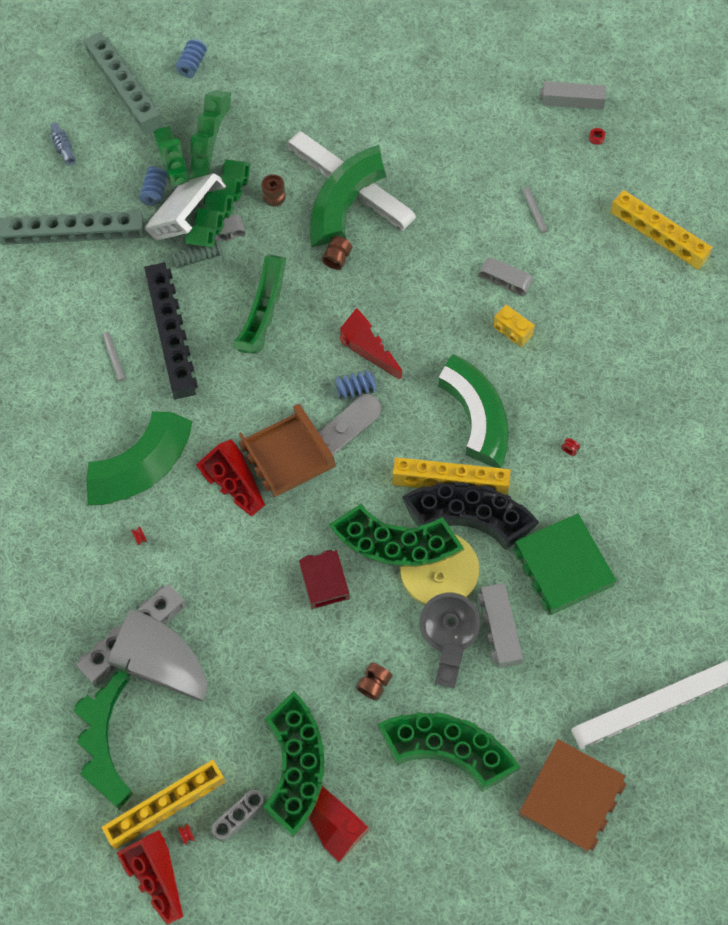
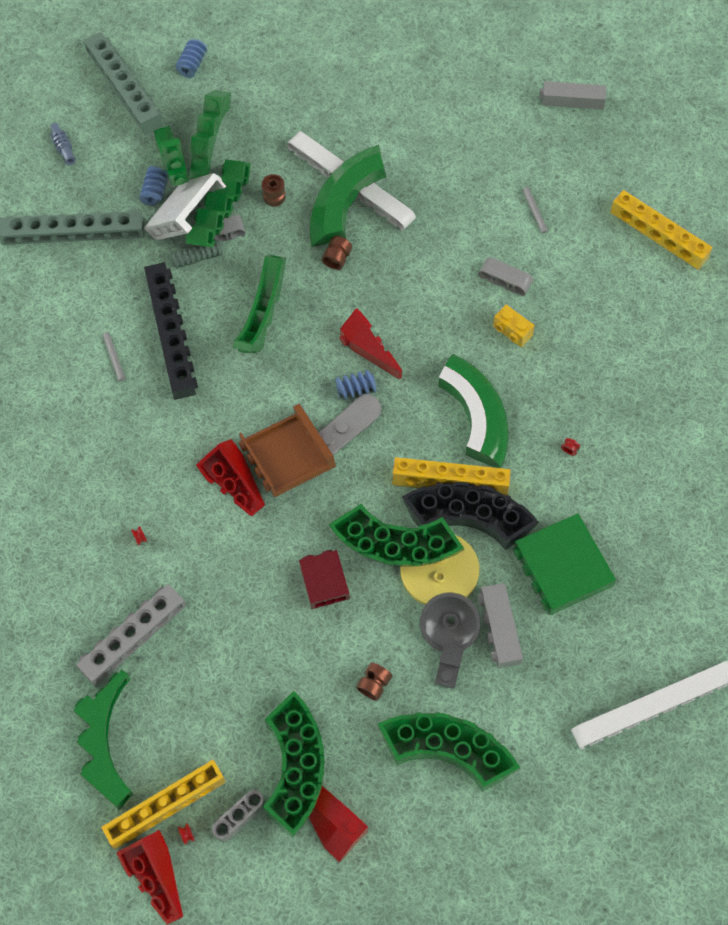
(142, 463): green brick -> none
(158, 656): light grey panel -> none
(573, 796): dark orange panel -> none
(596, 140): red bush -> none

